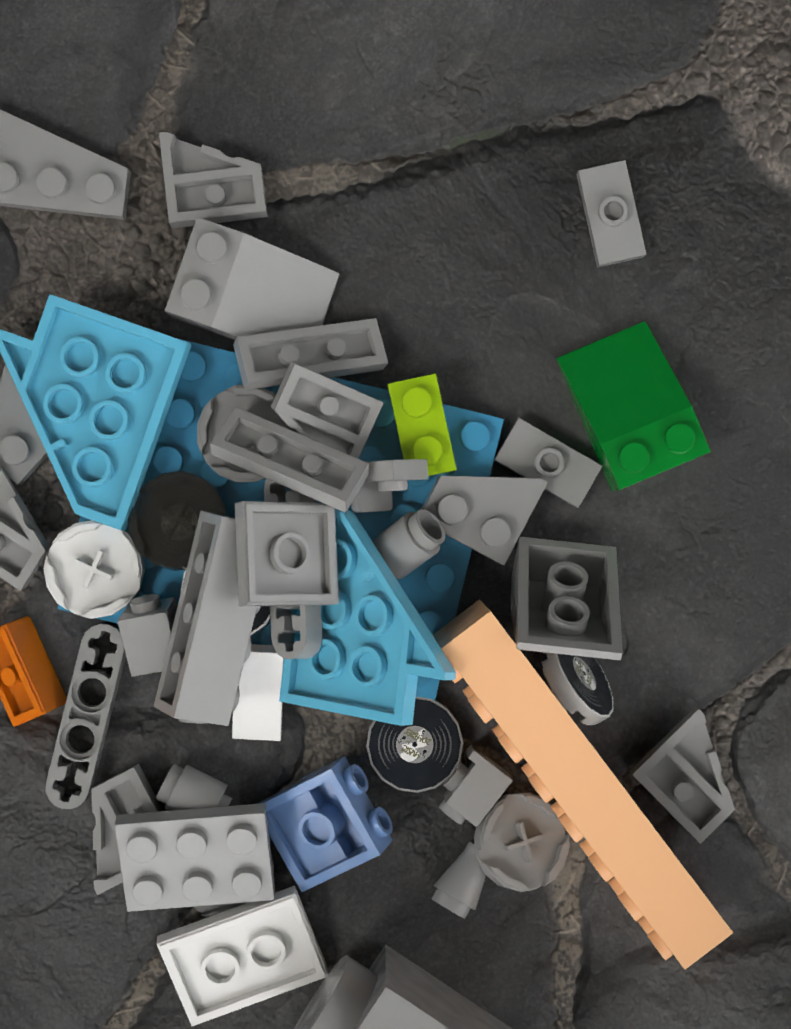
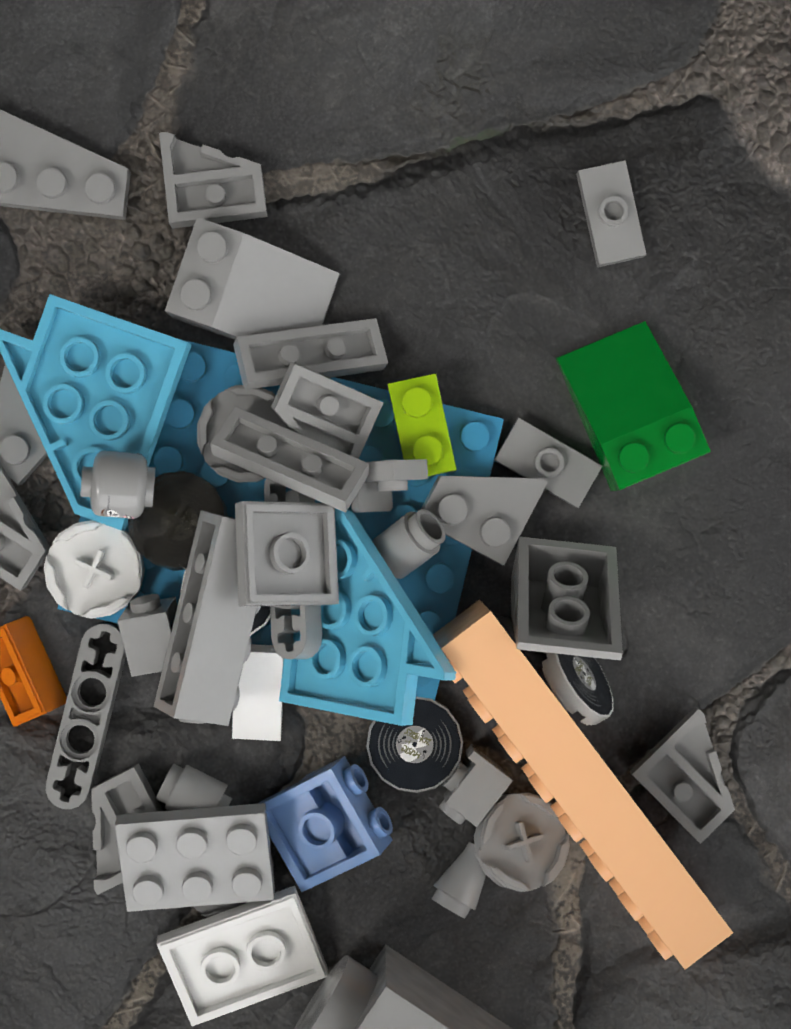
(118, 484): none -> light grey head

